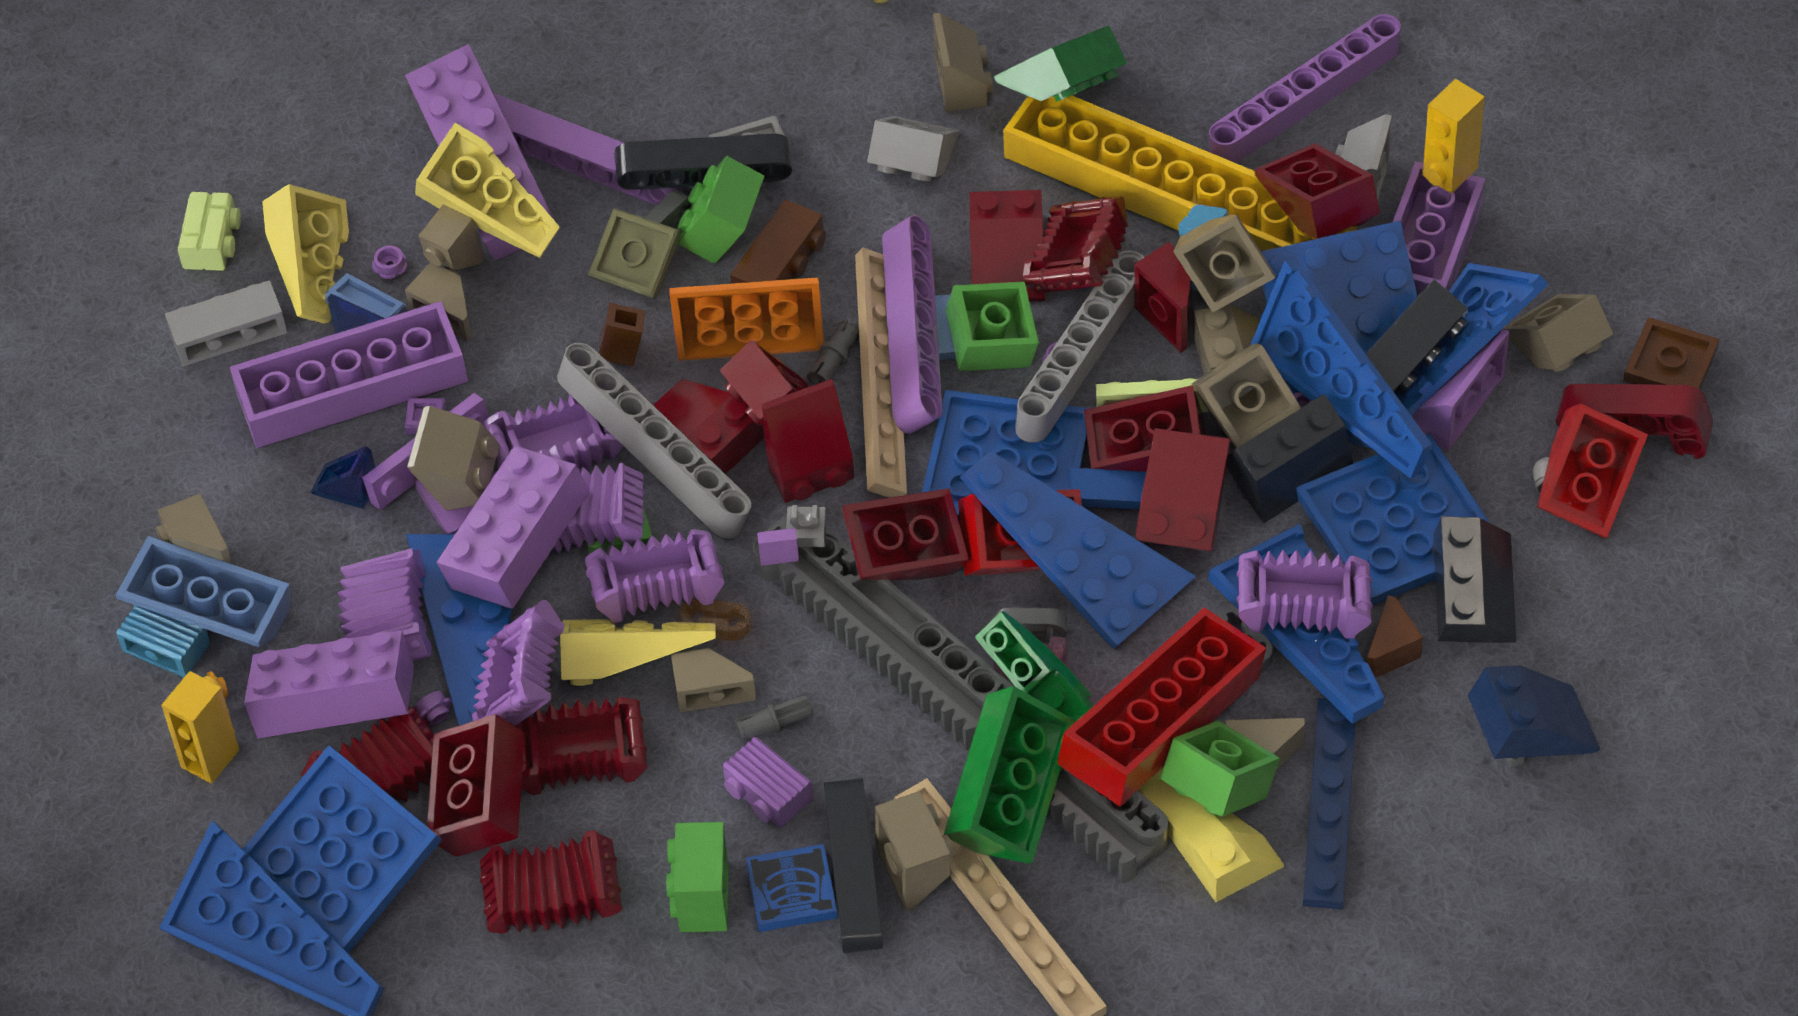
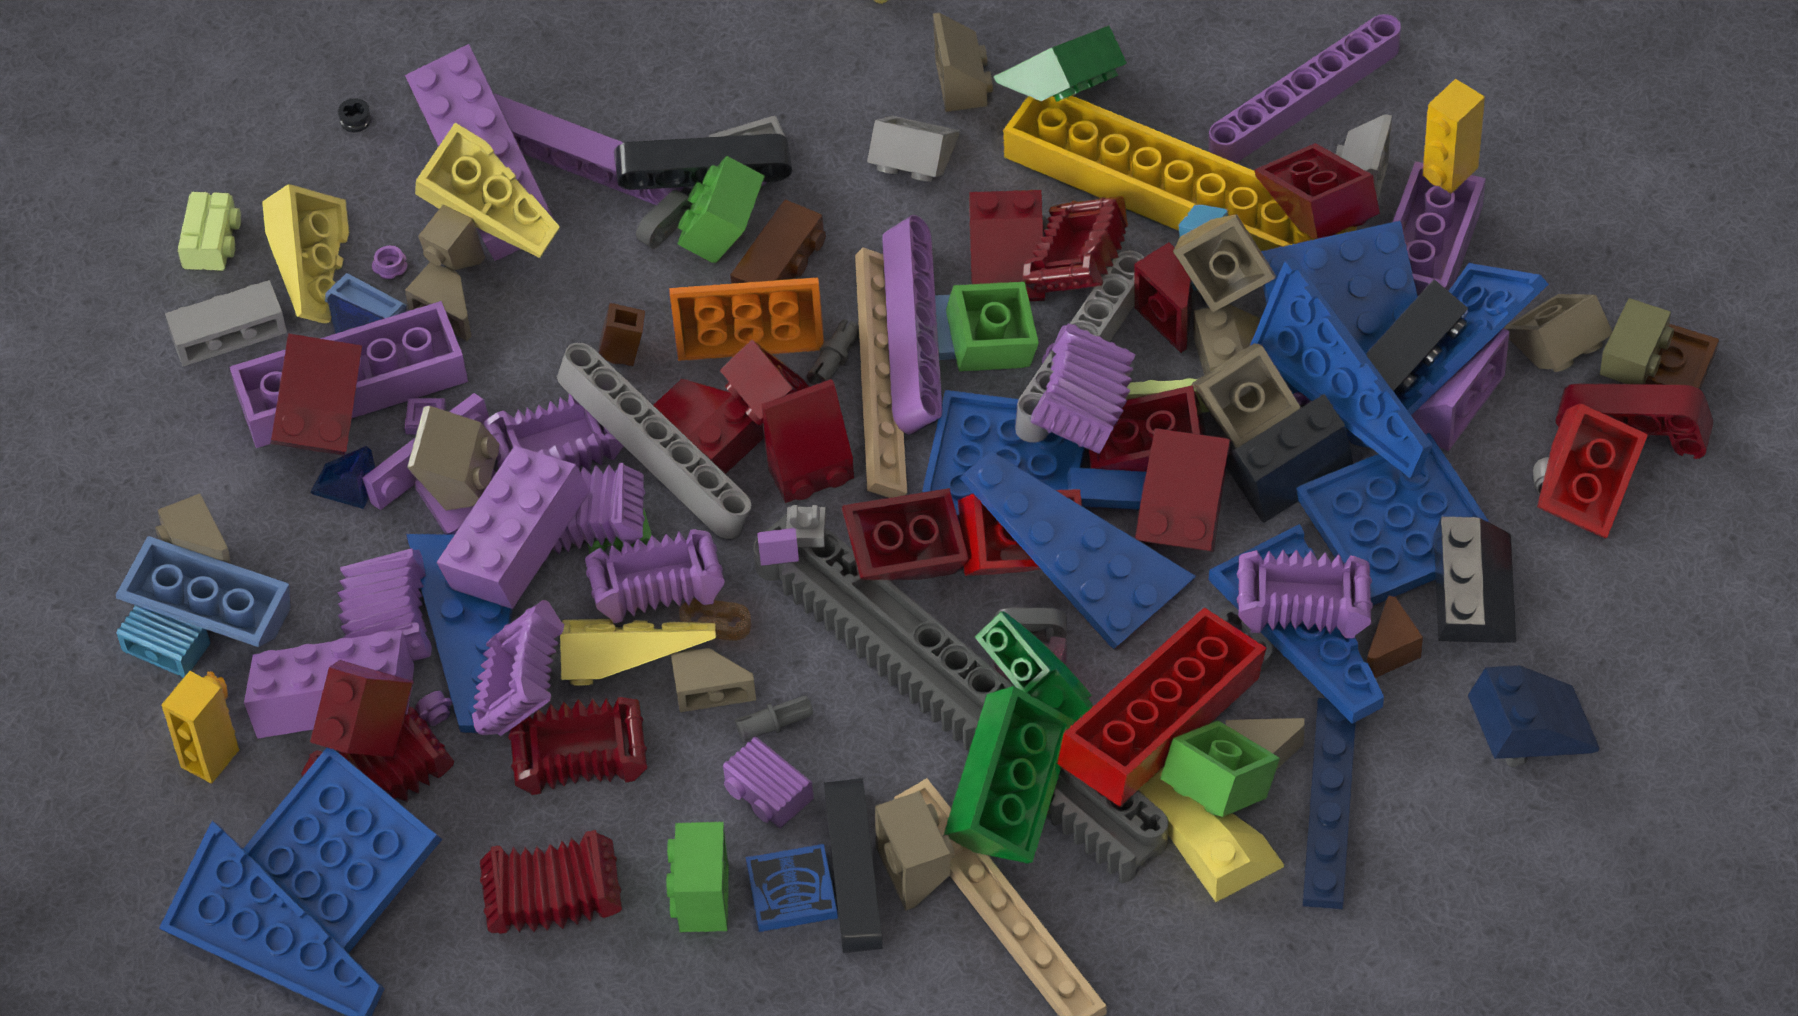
(316, 394): none -> dark red slope
(357, 122): none -> black bush
(361, 710): none -> dark red slope
(476, 785): dark red brick -> none
(634, 253): olive tile -> none
(1085, 388): none -> medium lavender piece
(1636, 342): none -> olive brick

